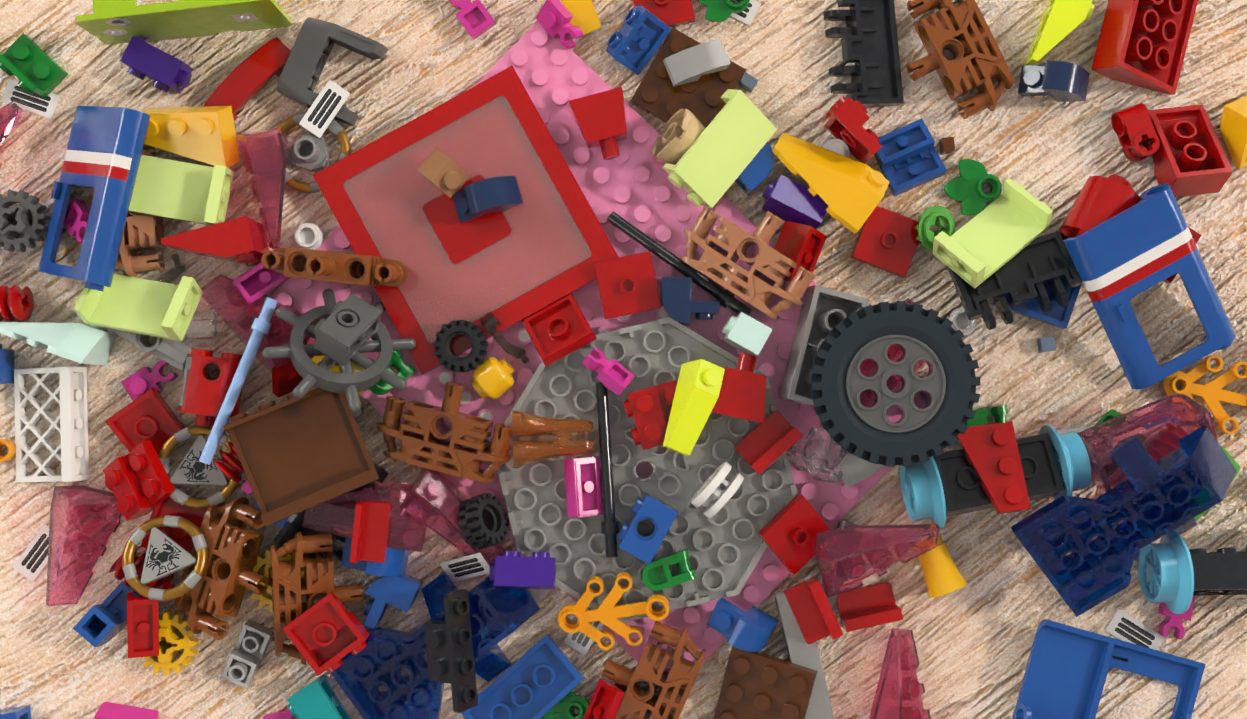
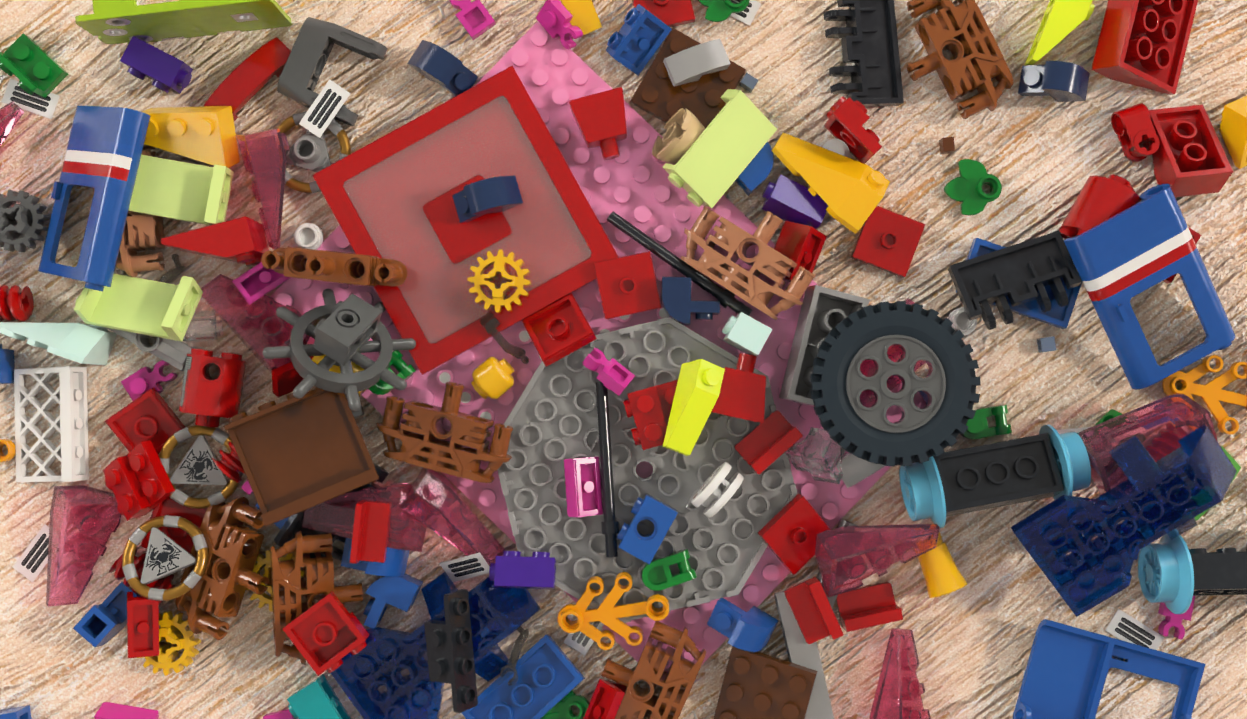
(77, 218): dark pink plate -> none
(248, 654): light grey slope -> none
(260, 327): light blue bar -> none
(442, 67): none -> dark blue brick
(443, 173): medium nougat brick -> none
(443, 341): black tyre -> none
(483, 521): black tyre -> none
(499, 268): none -> yellow gear
(517, 647): none -> clear smoke piece
(531, 425): clear orange piece -> none
(909, 157): blue slope -> none
(936, 216): bright green gear -> none
(993, 235): yellowish green panel -> none
(997, 462): red wing -> none

